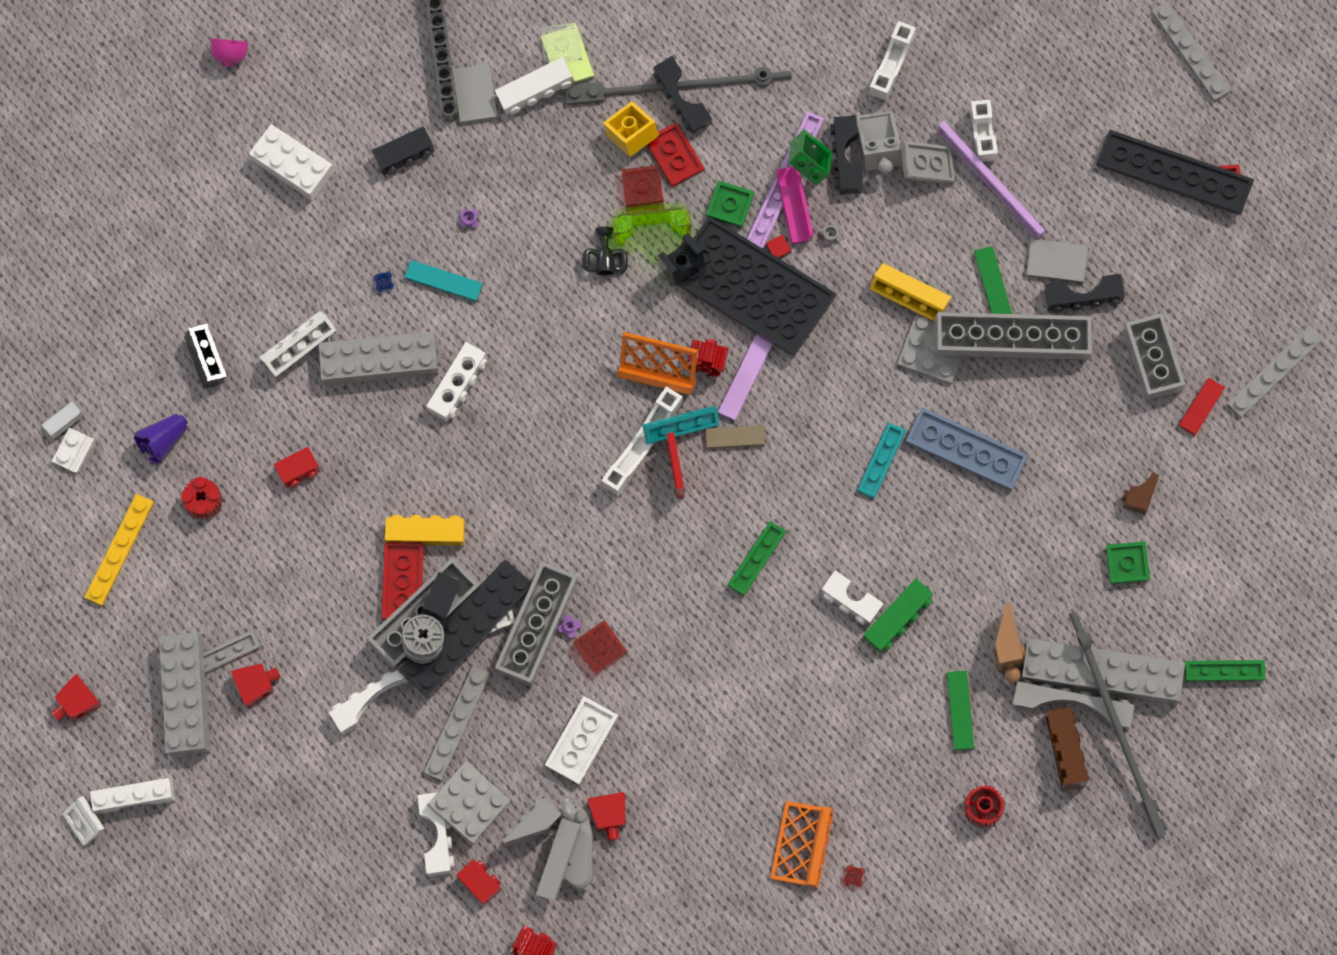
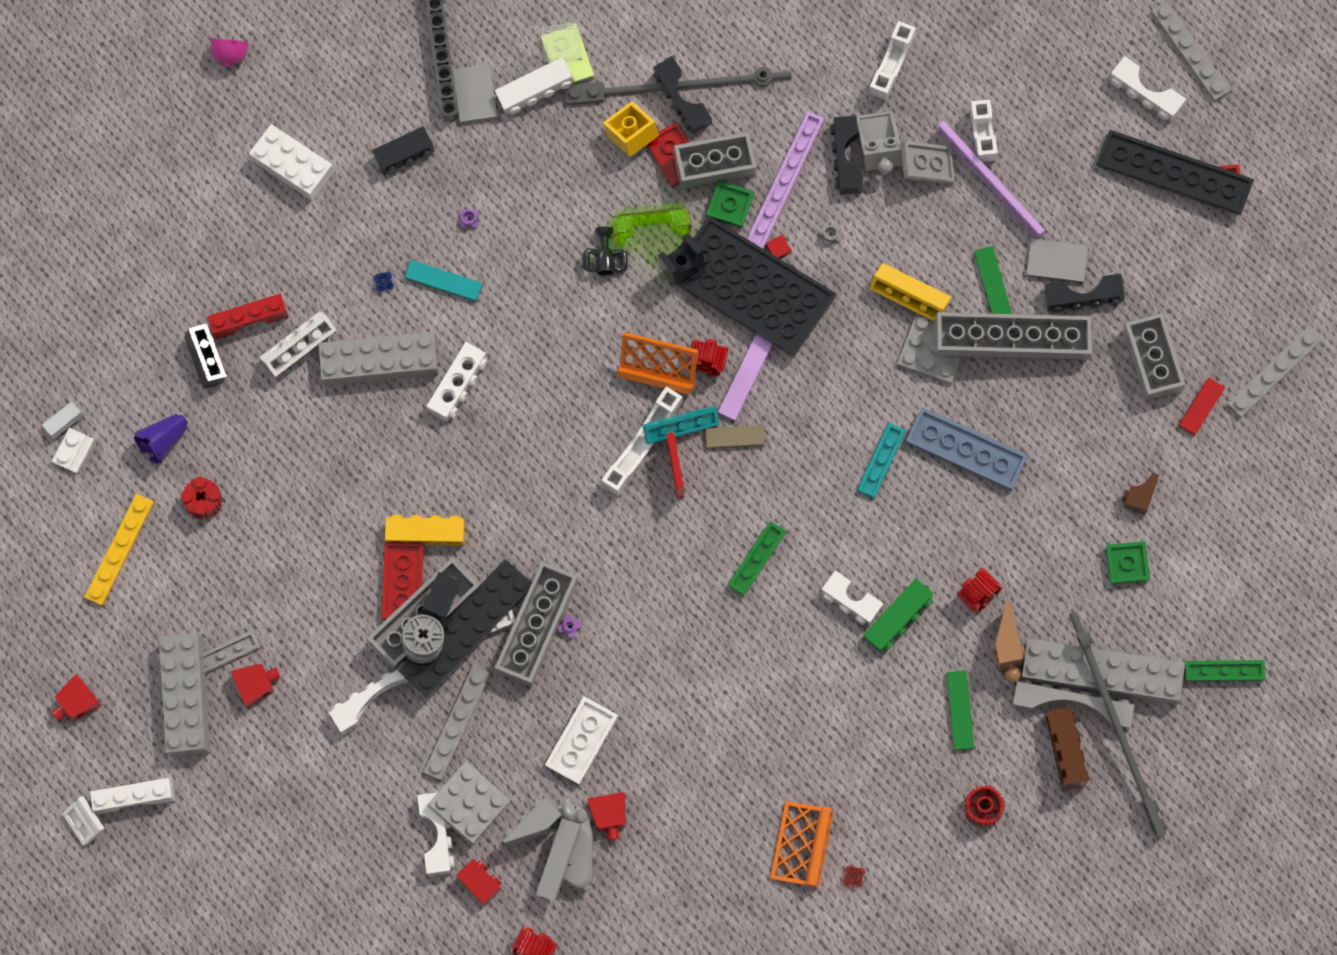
(263, 310): none -> red arch
(297, 467): red brick -> none
(599, 647): clear red plate -> none
(642, 186): clear red plate -> none
(714, 160): none -> light grey brick
(794, 205): dark pink panel -> none
(803, 154): green window -> none
(979, 591): none -> red brick
(1165, 103): none -> white arch

